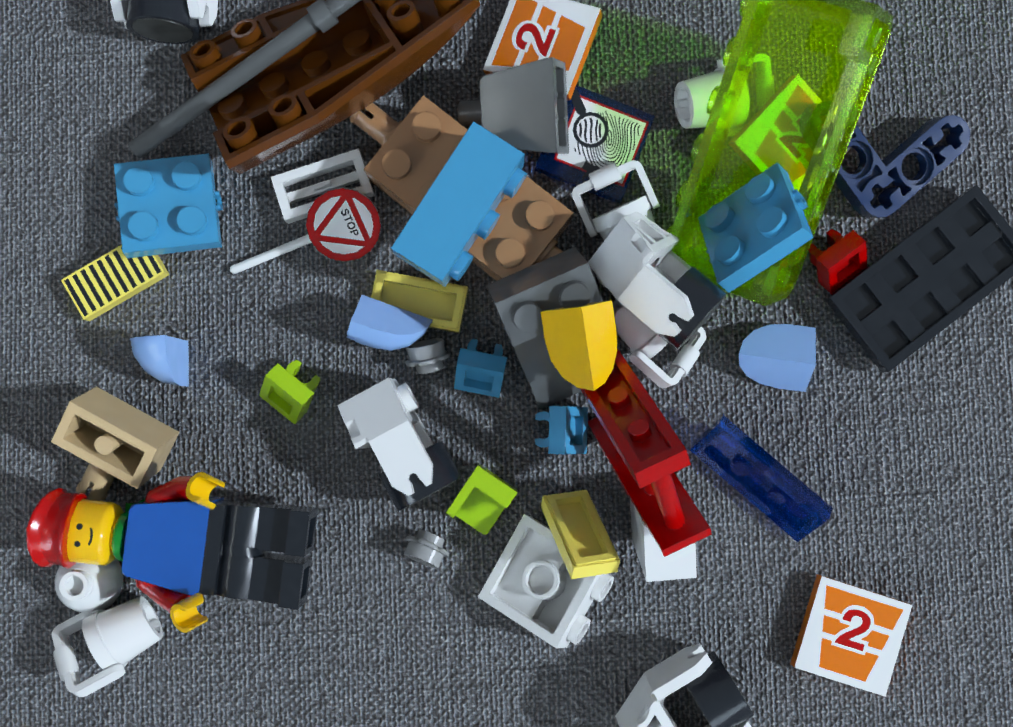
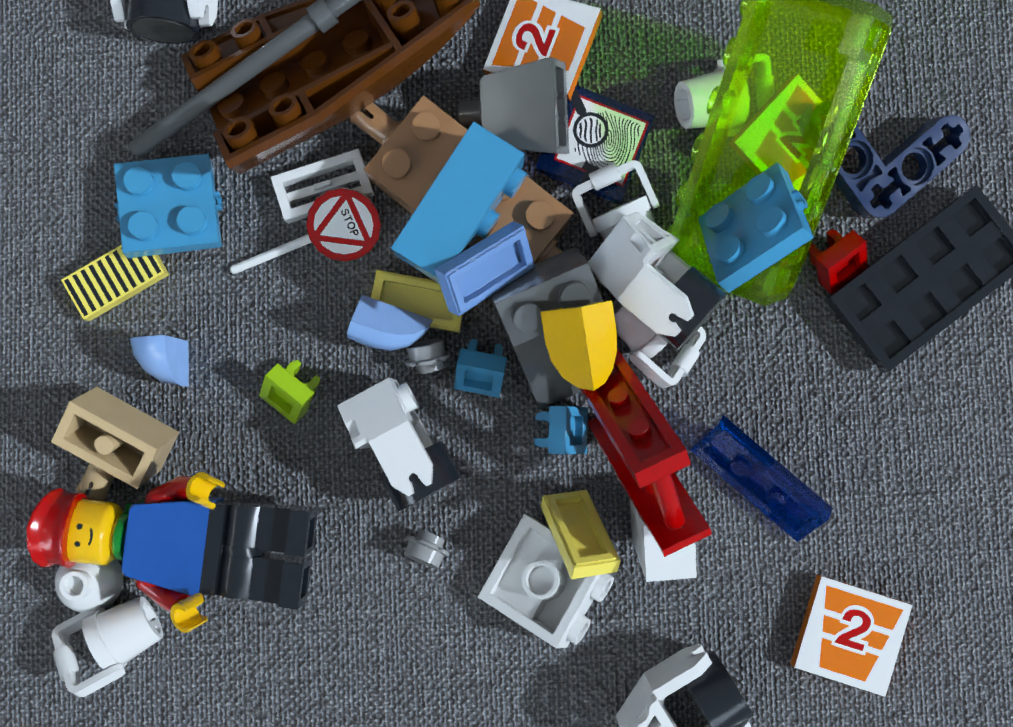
(482, 500): lime panel -> none
(485, 268): none -> medium blue tile
(780, 356): light blue brick -> none

